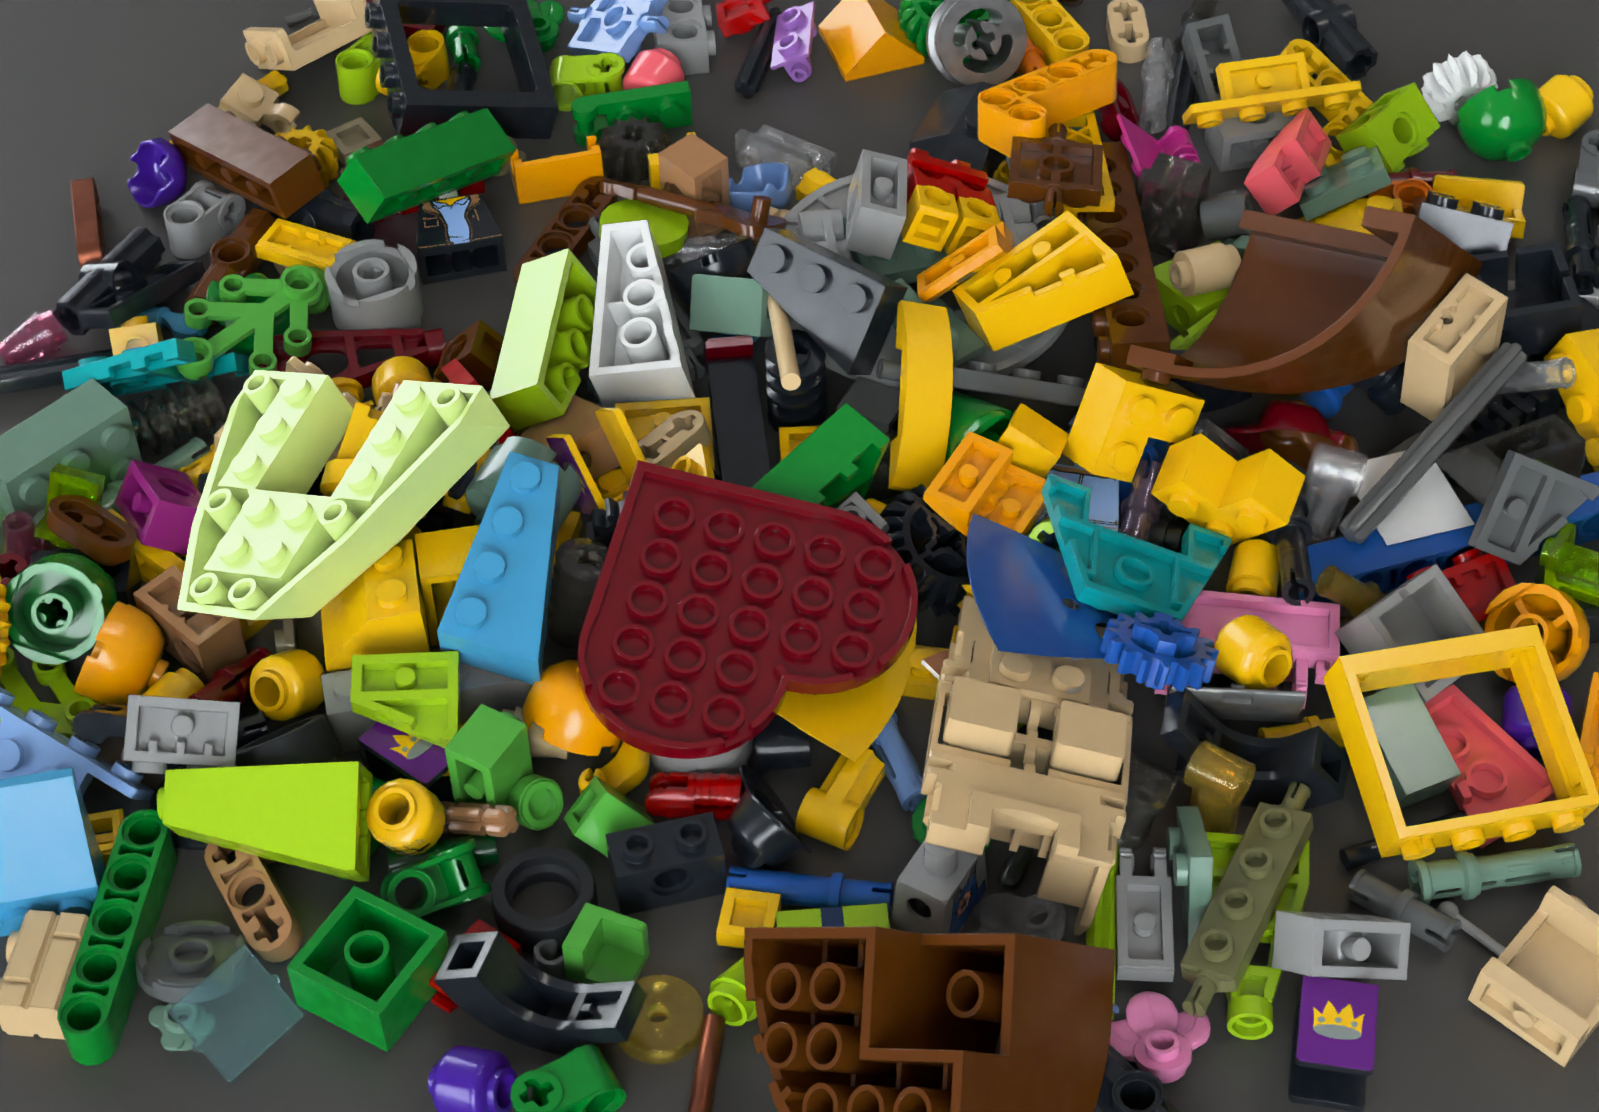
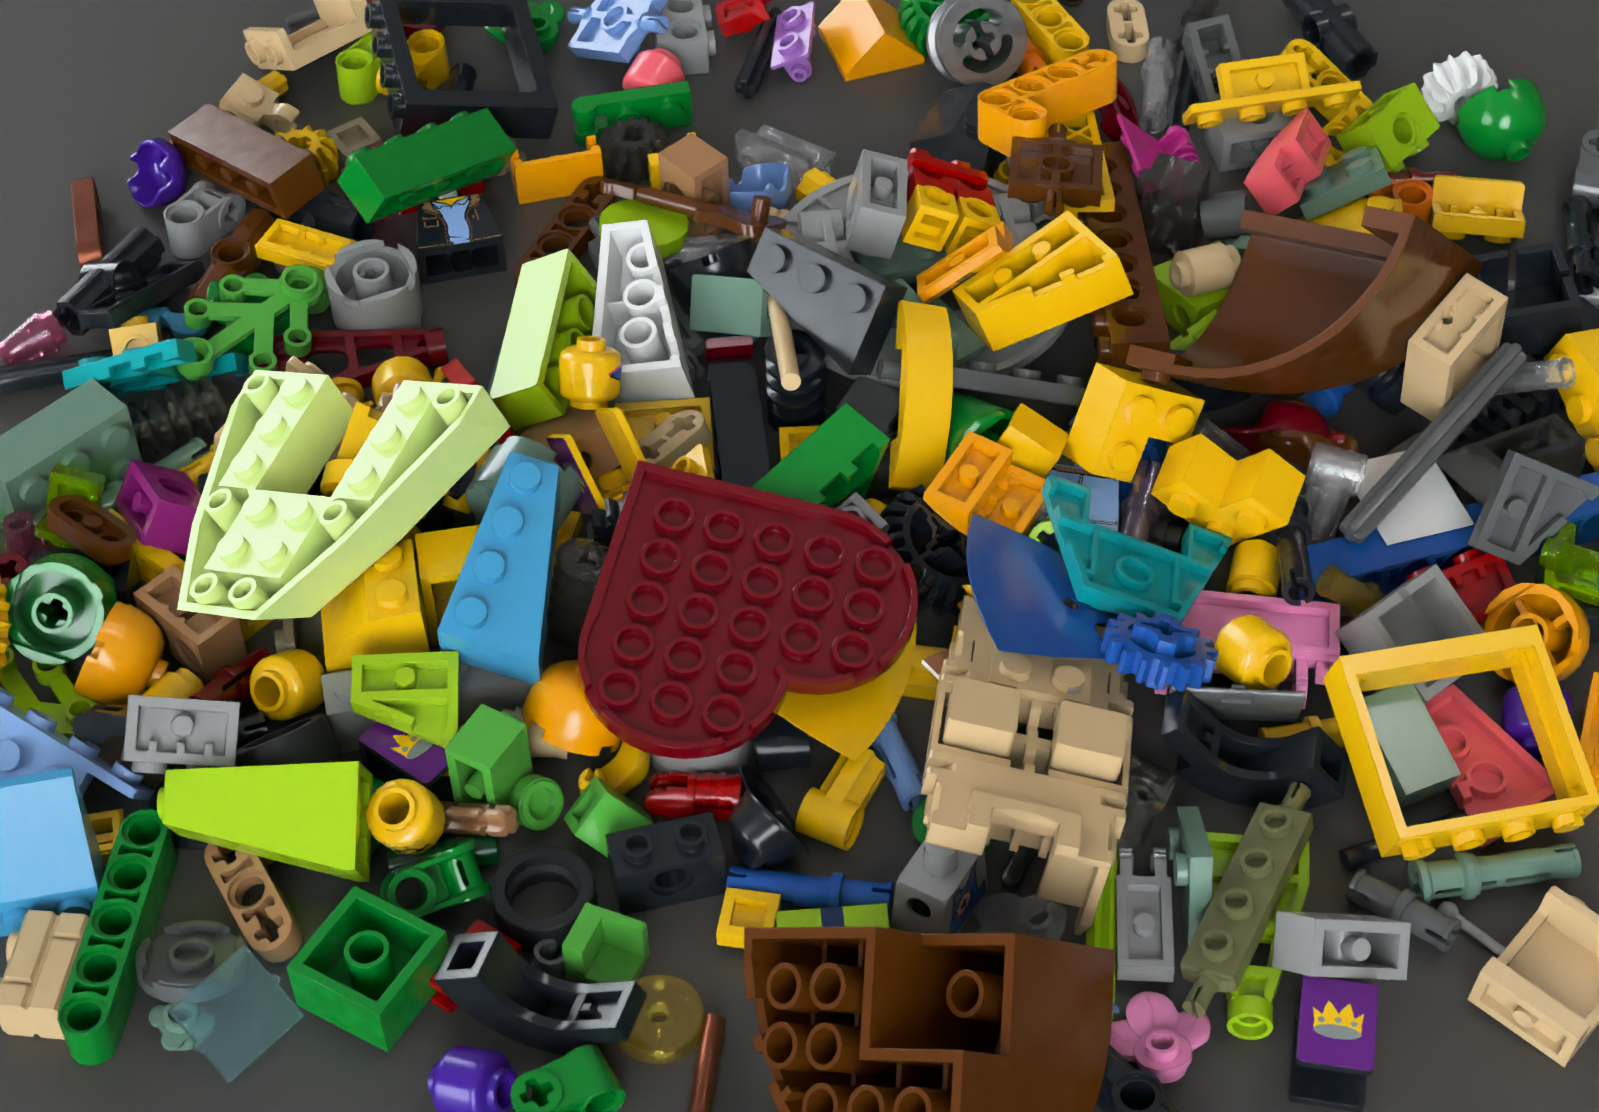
(464, 43): green pin -> none
(476, 350): reddish brown brick -> none
(585, 76): lime piece -> none
(590, 373): none -> yellow head
(729, 996): lime cone -> none
(1218, 786): clear yellow piece -> none
(1474, 229): brick -> none
(1567, 105): yellow head -> none

